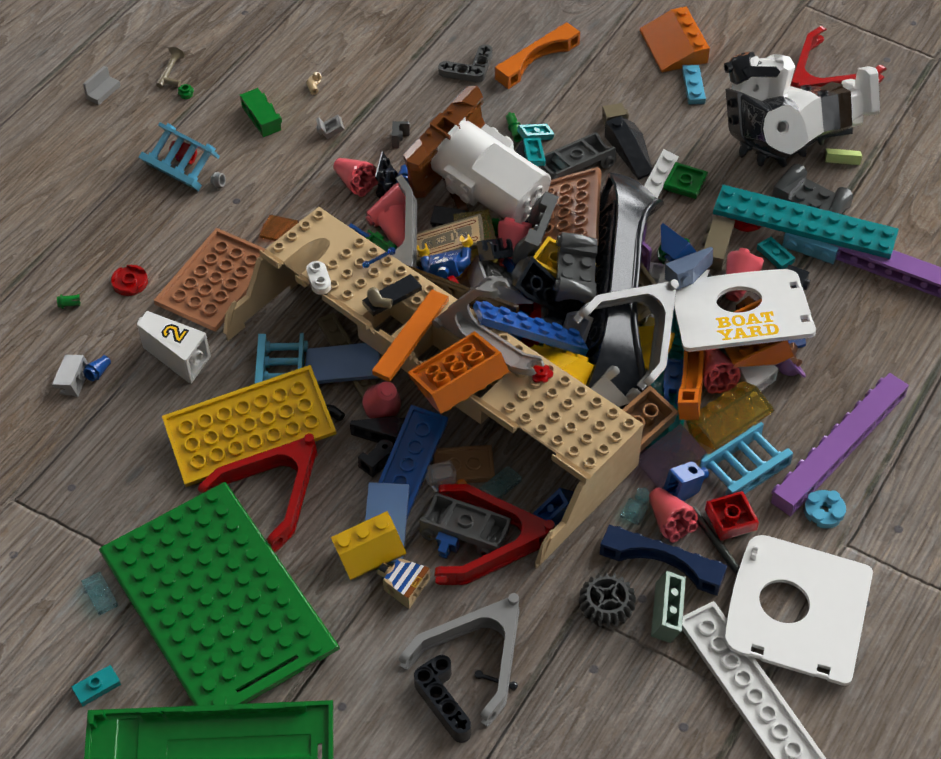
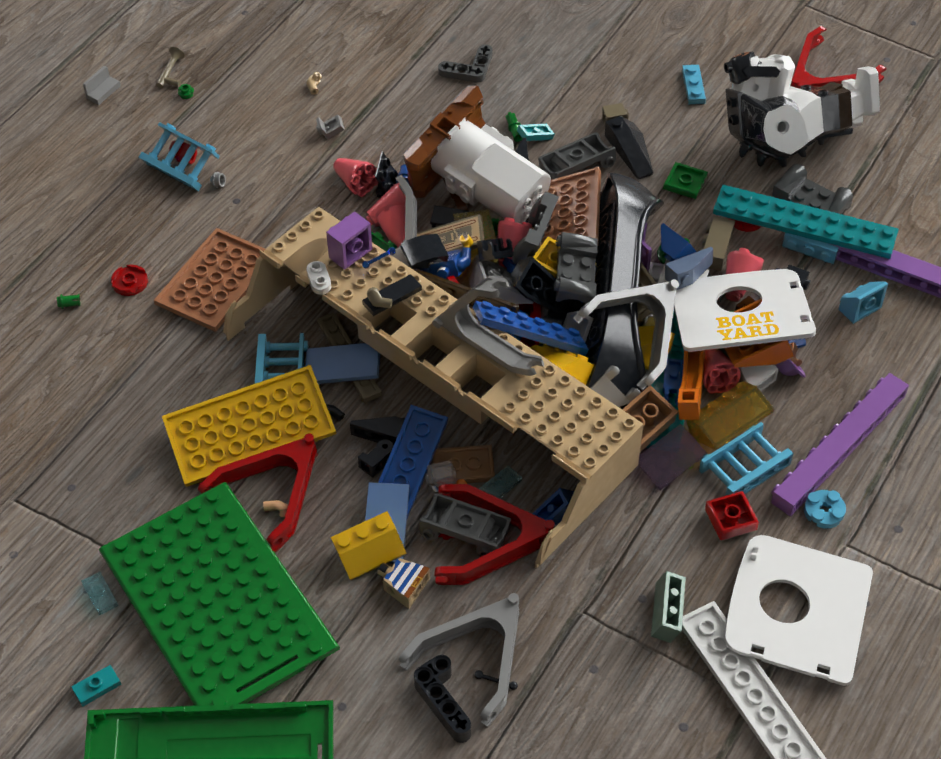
(71, 375): light grey hinge -> none
(95, 369): blue cone -> none
(174, 344): white slope -> none
(261, 112): green brick -> none
(276, 227): clear orange piece -> none
(276, 505): none -> light nougat arm
(349, 240): none -> medium lavender brick
(381, 400): coral cone -> none
(399, 129): dark grey bracket -> none
(410, 335): orange tile -> none
(423, 250): none -> black slope
(446, 544): blue tile -> none
(459, 372): orange slope -> none
(534, 151): teal plate -> none
(542, 374): red plant -> none
(559, 40): orange arch -> none
(605, 589): dark grey gear -> none
(624, 545): dark blue arch -> none
(635, 510): clear light blue plate -> none
(660, 172): white plate -> none
(672, 515): coral cone -> none
(675, 40): orange slope -> none
(685, 480): blue torso -> none
(717, 542): pearl dark grey bar -> none
(775, 253): teal plate -> none
(843, 156): yellowish green slope -> none
(863, 300): none -> medium azure slope

